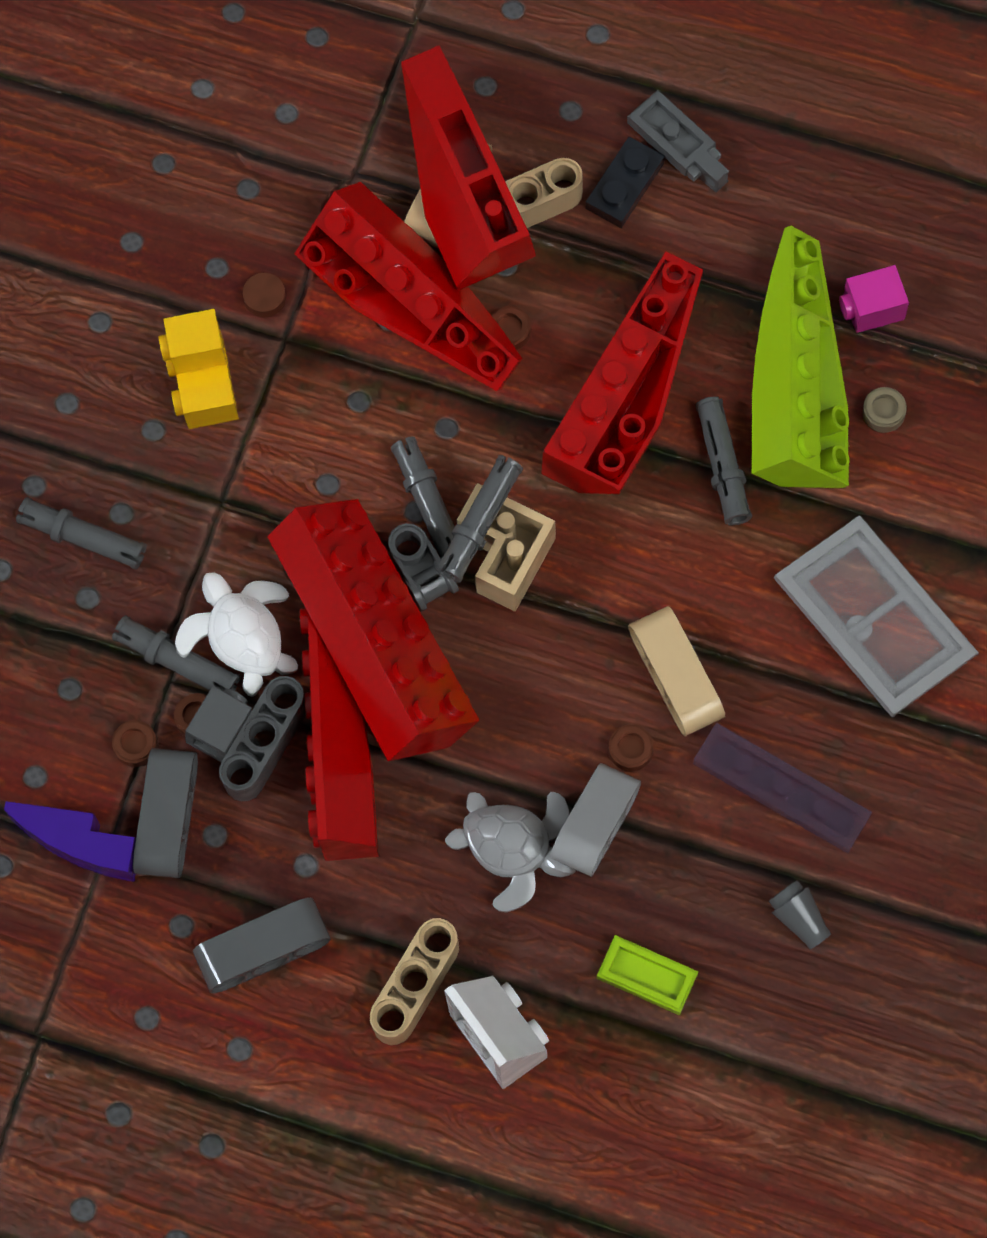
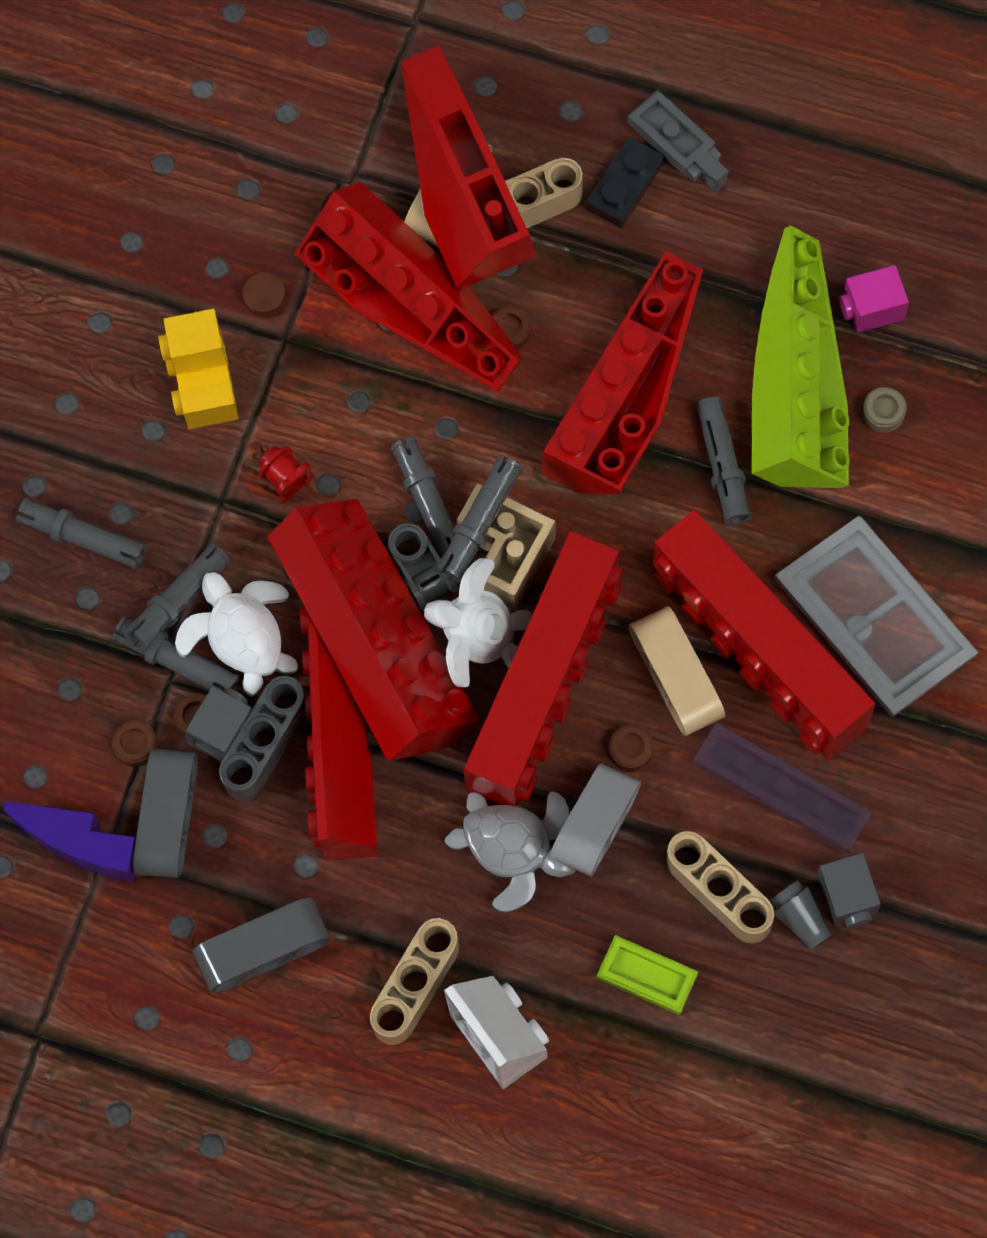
(165, 608): none -> dark grey pin
(284, 472): none -> red brick
(476, 624): none -> white animal
(543, 672): none -> red brick
(713, 866): none -> tan beam
(760, 636): none -> red brick
(849, 891): none -> dark grey brick

